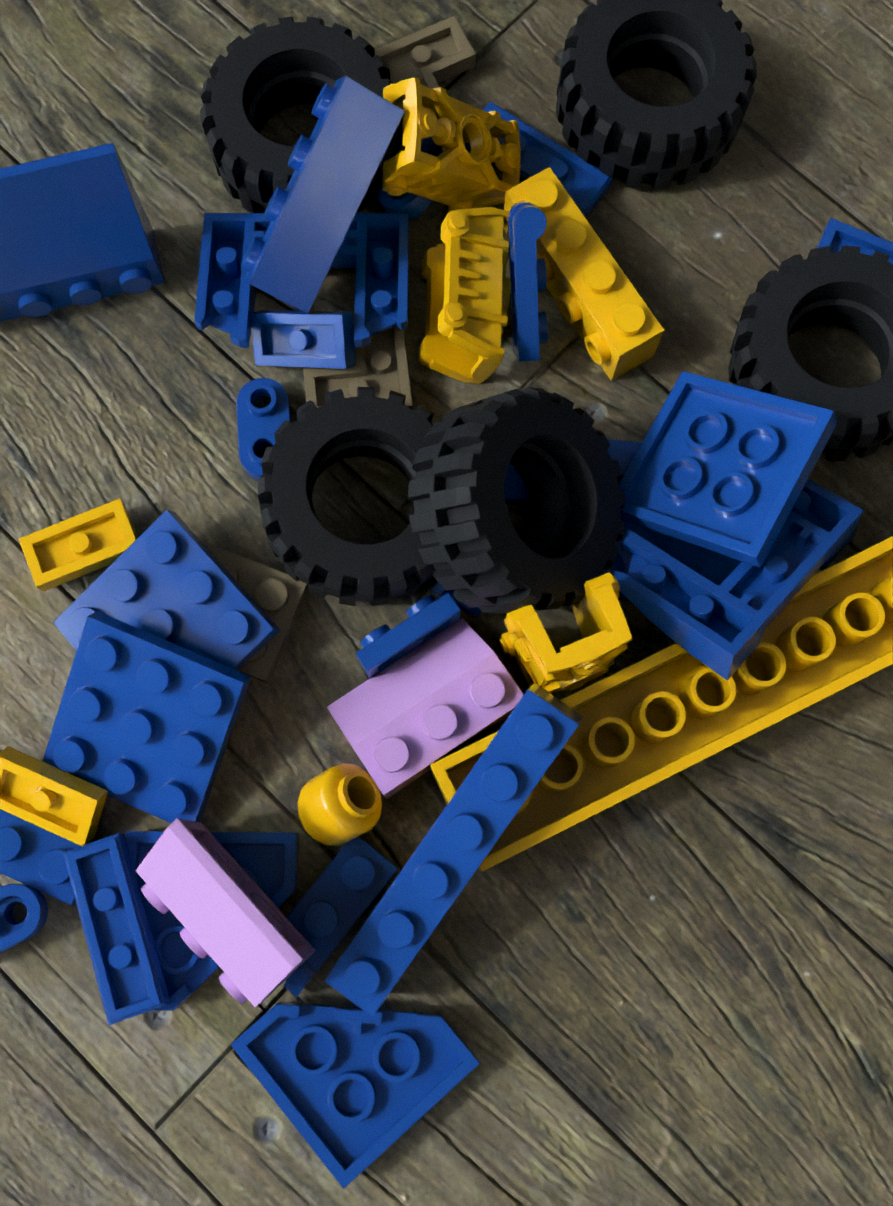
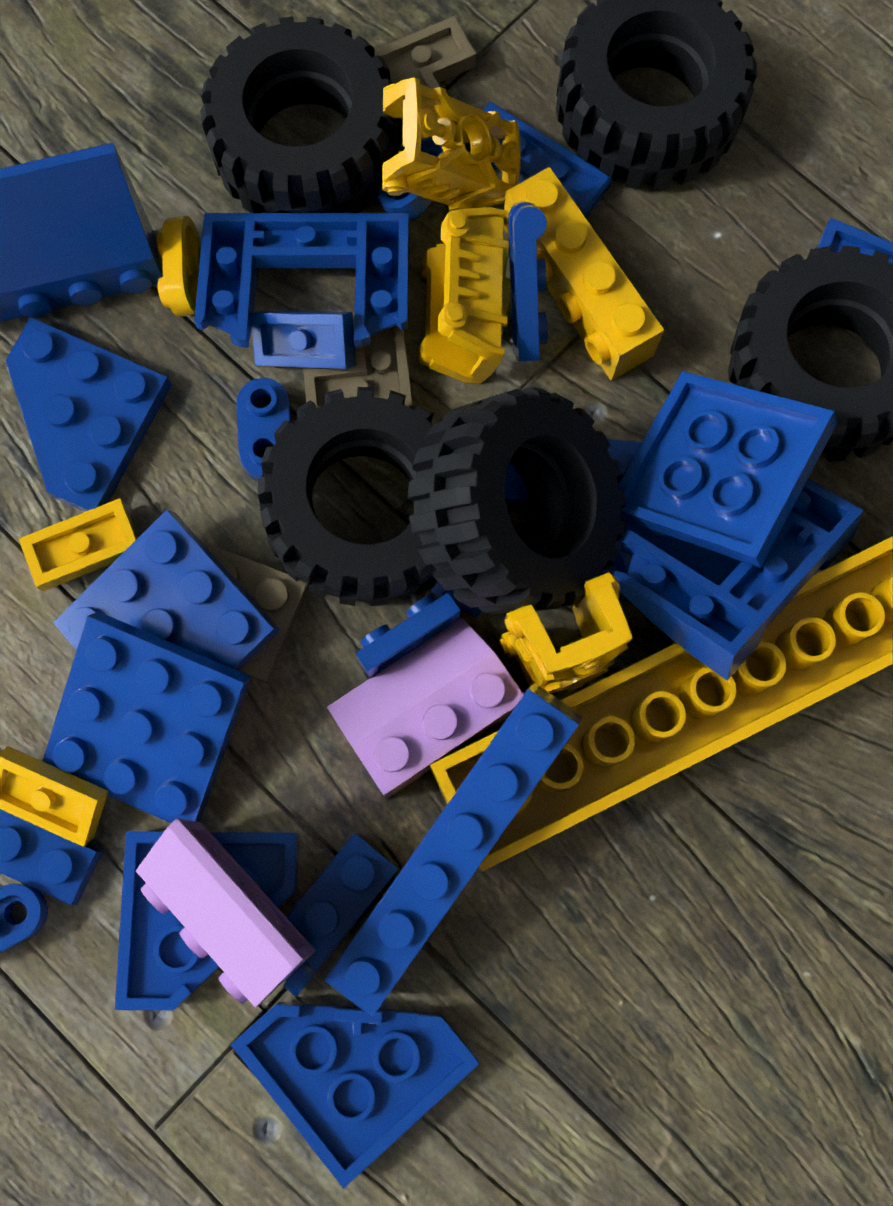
(81, 411): none -> blue plate
(116, 928): blue tile -> none
(180, 253): none -> yellow plate
(323, 193): blue brick -> none
(339, 804): yellow head -> none

